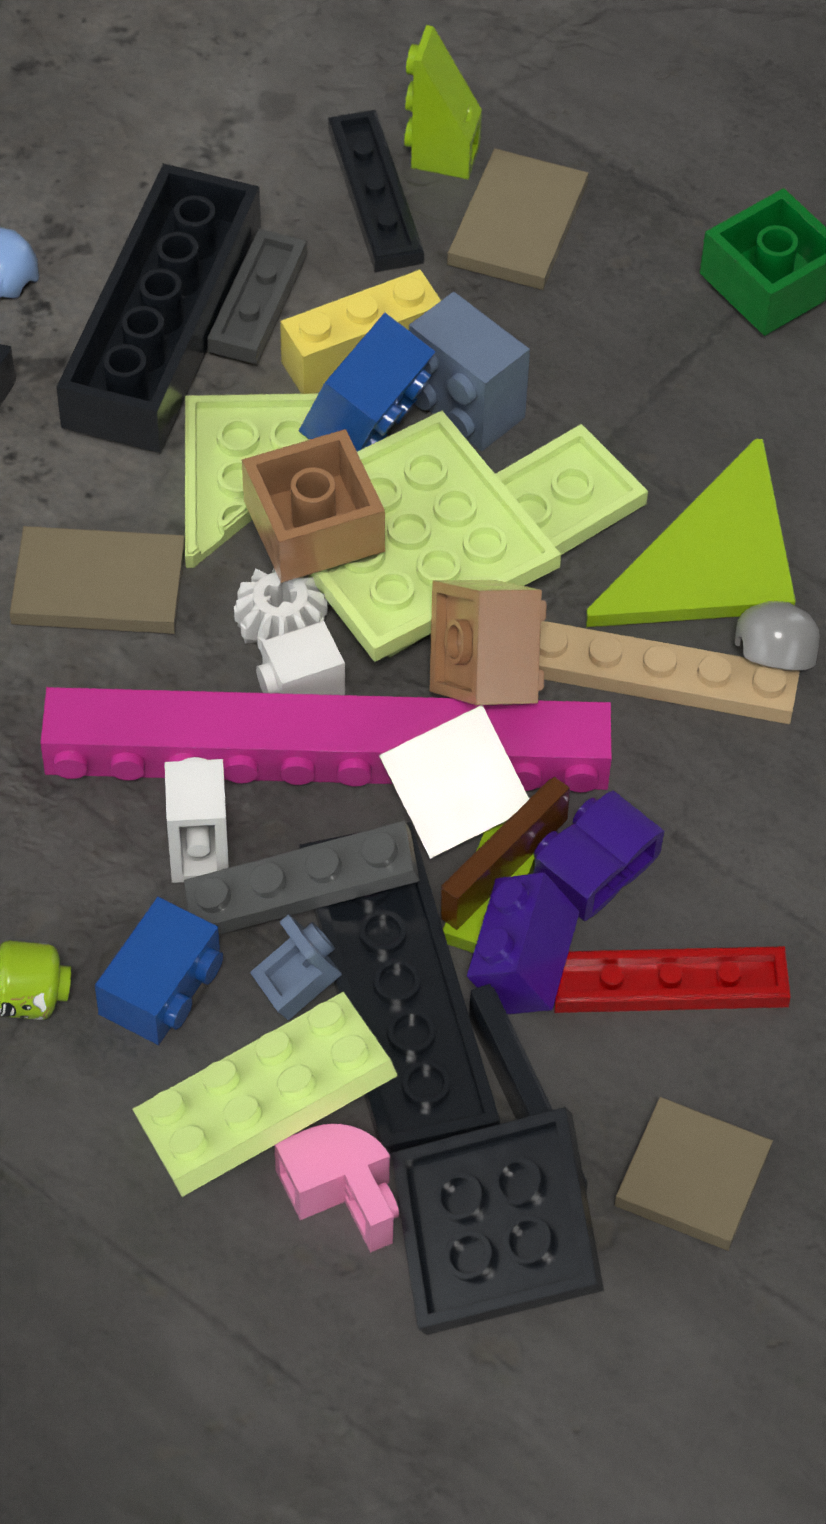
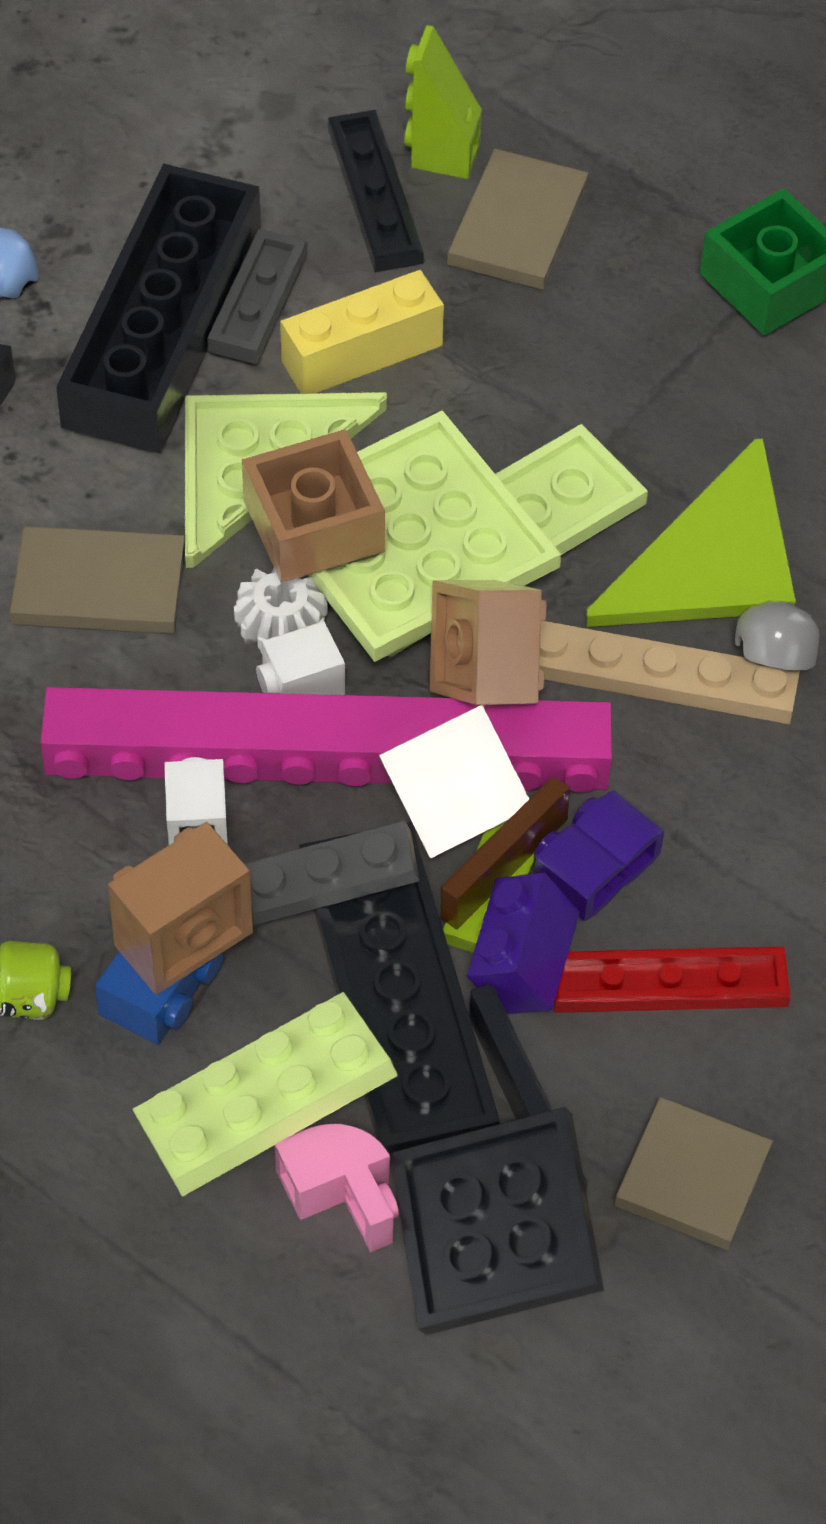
(180, 907): none -> medium nougat container
(297, 968): sand blue bracket -> none
(372, 386): blue brick -> none
(474, 372): sand blue brick -> none

